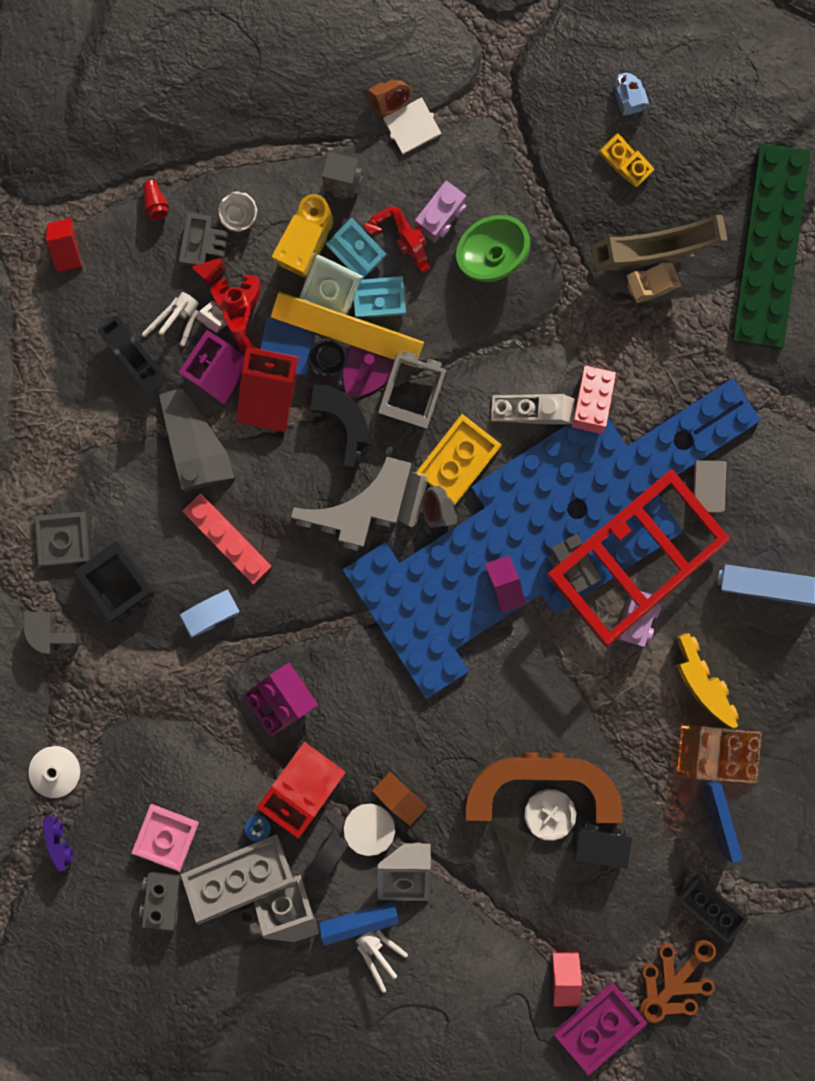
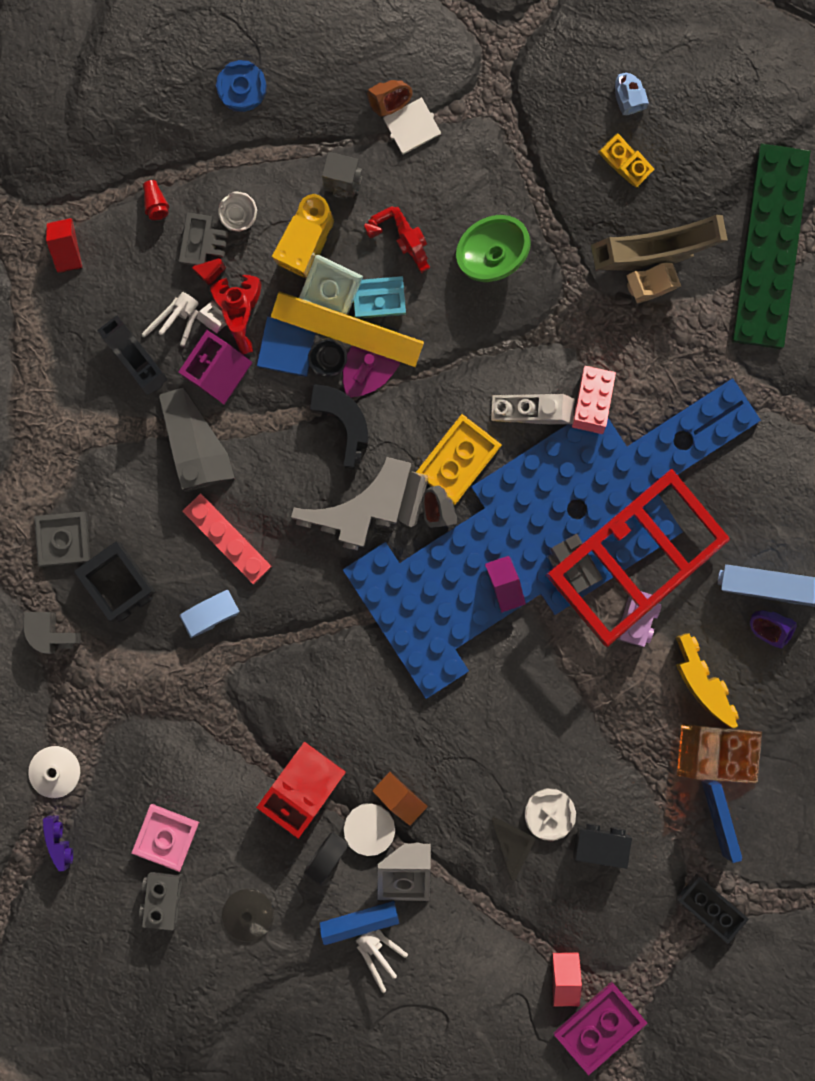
(237, 879): light grey plate -> none
(241, 86): none -> blue tile
(258, 828): blue tile -> none
(267, 388): red slope -> none
(280, 699): magenta slope -> none
(287, 914): light grey slope -> none
(356, 248): medium azure plate -> none
(404, 415): light grey window -> none
(440, 211): lavender brick -> none
(606, 798): dark orange arch -> none
(675, 983): dark orange plant -> none
(710, 484): light grey slope -> none
(772, 628): none -> dark purple rock

